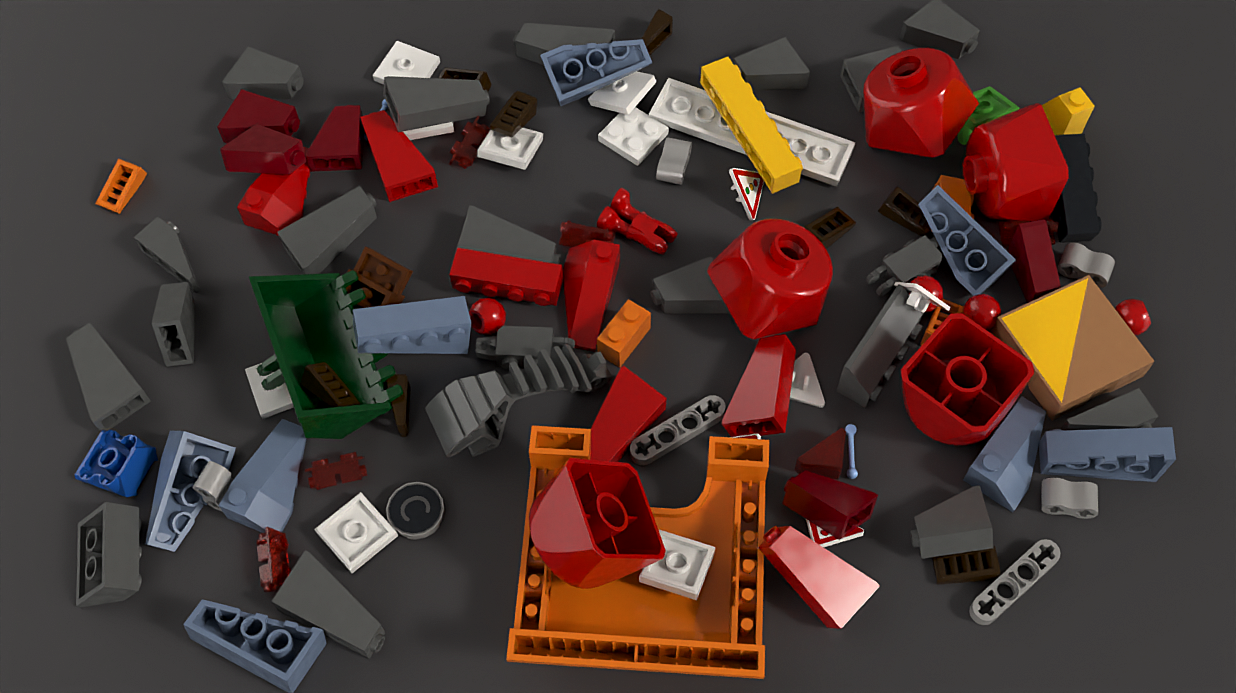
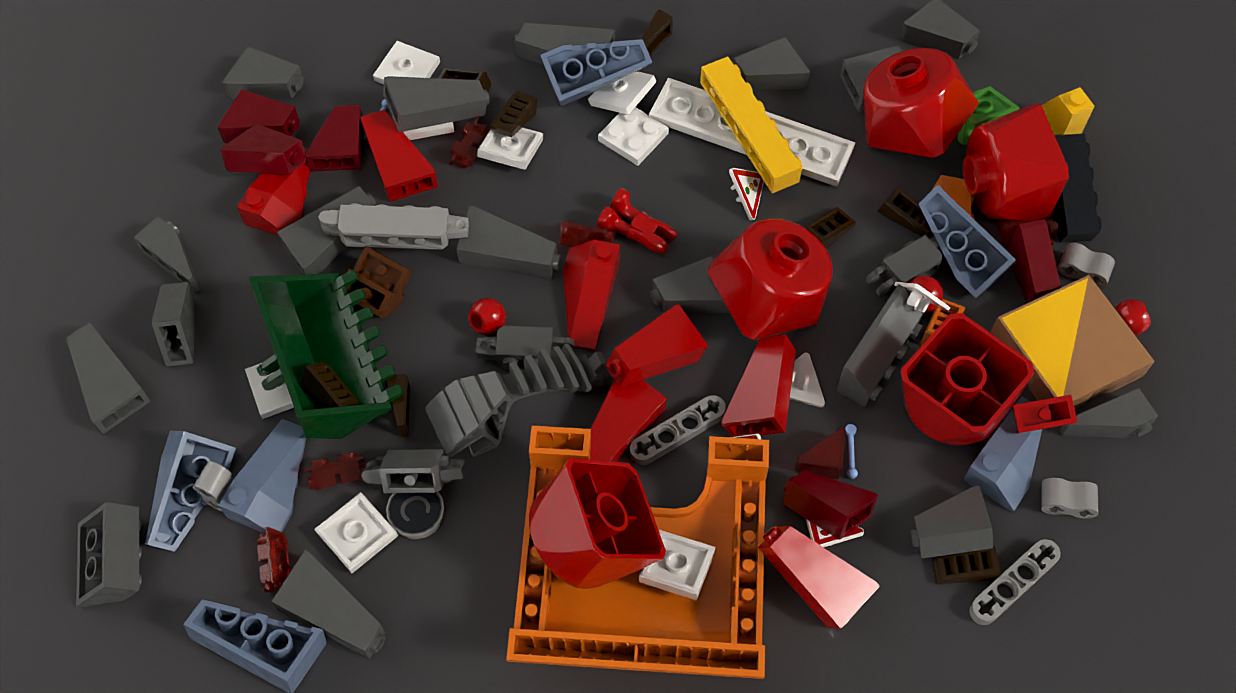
(117, 175): orange slope -> none
(117, 463): blue slope -> none
(393, 226): none -> light grey hinge
(413, 470): none -> dark grey hinge
(414, 327): sand blue wedge -> none
(506, 276): red brick -> none
(624, 333): orange brick -> none
(657, 348): none -> red slope
(674, 161): light grey axle -> none
(982, 310): red piece -> none
(1044, 413): none -> red slope
(1108, 453): sand blue wedge -> none

